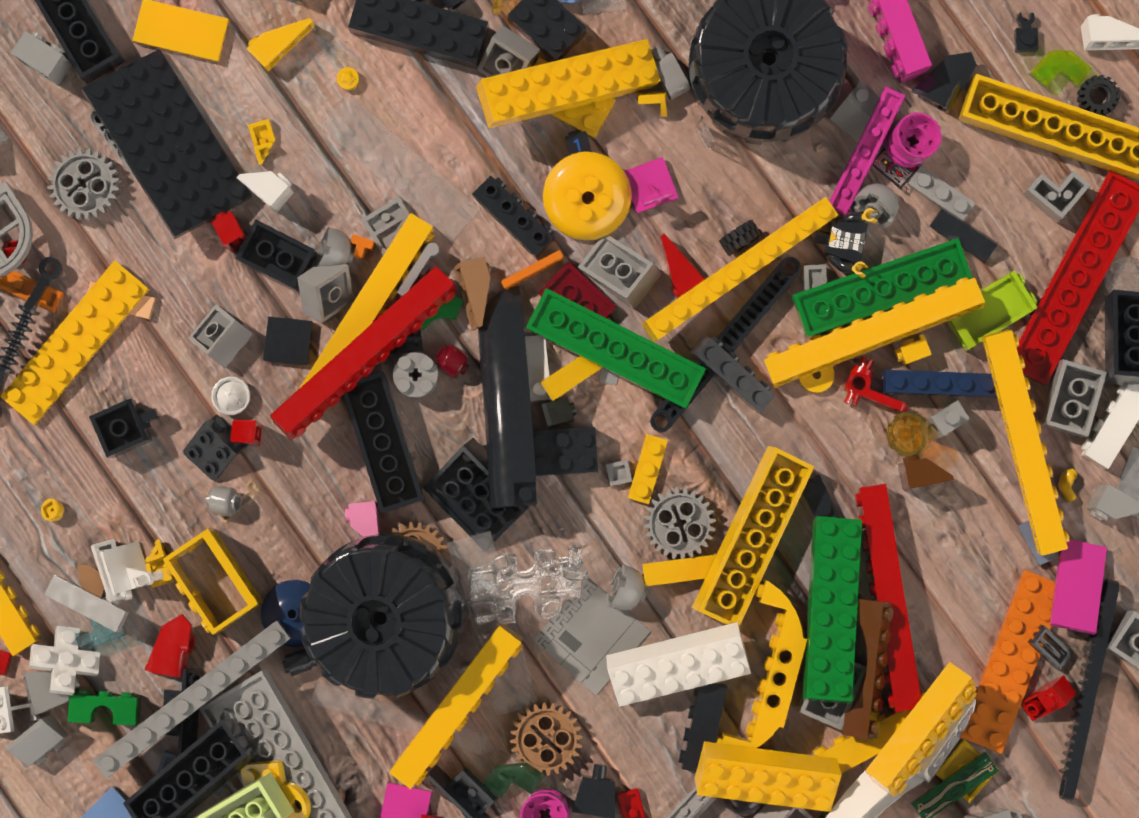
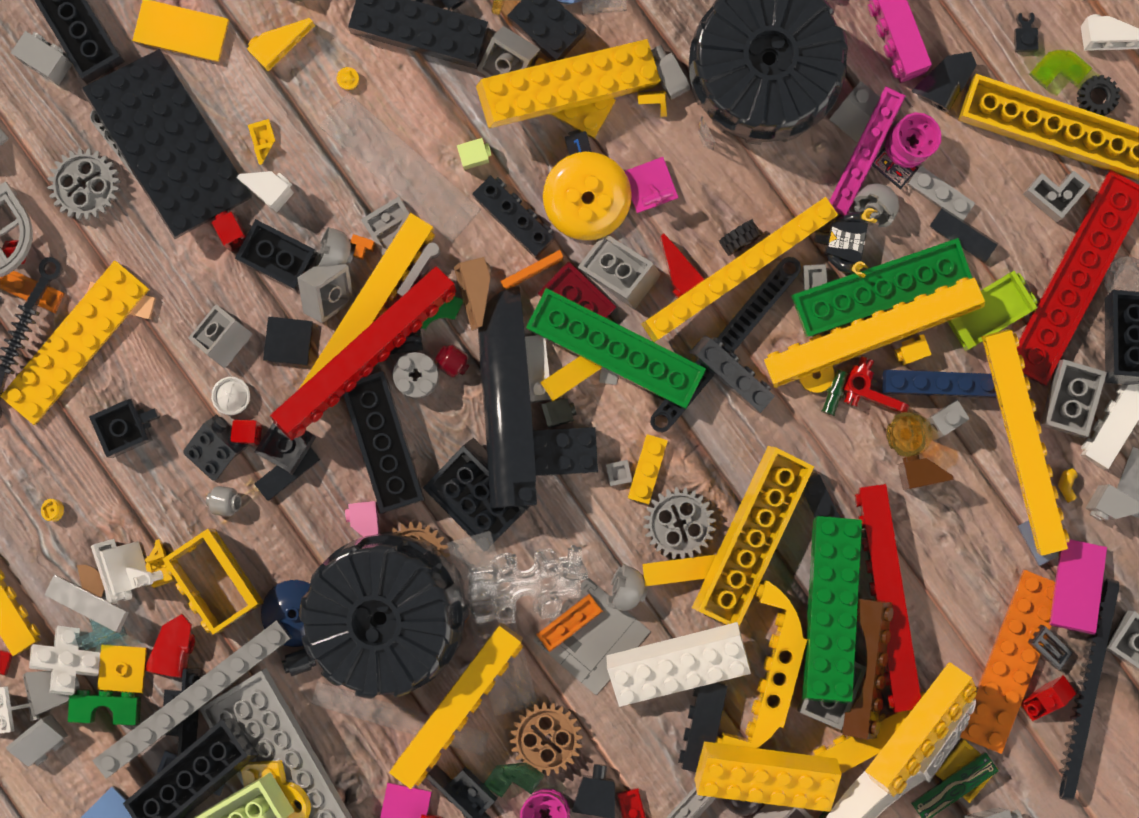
(122, 668): none -> yellow plate
(278, 479): none -> black tile
(282, 451): none -> black plate
(474, 153): none -> yellowish green brick
(569, 622): none -> orange tile
(835, 392): none -> dark green pin

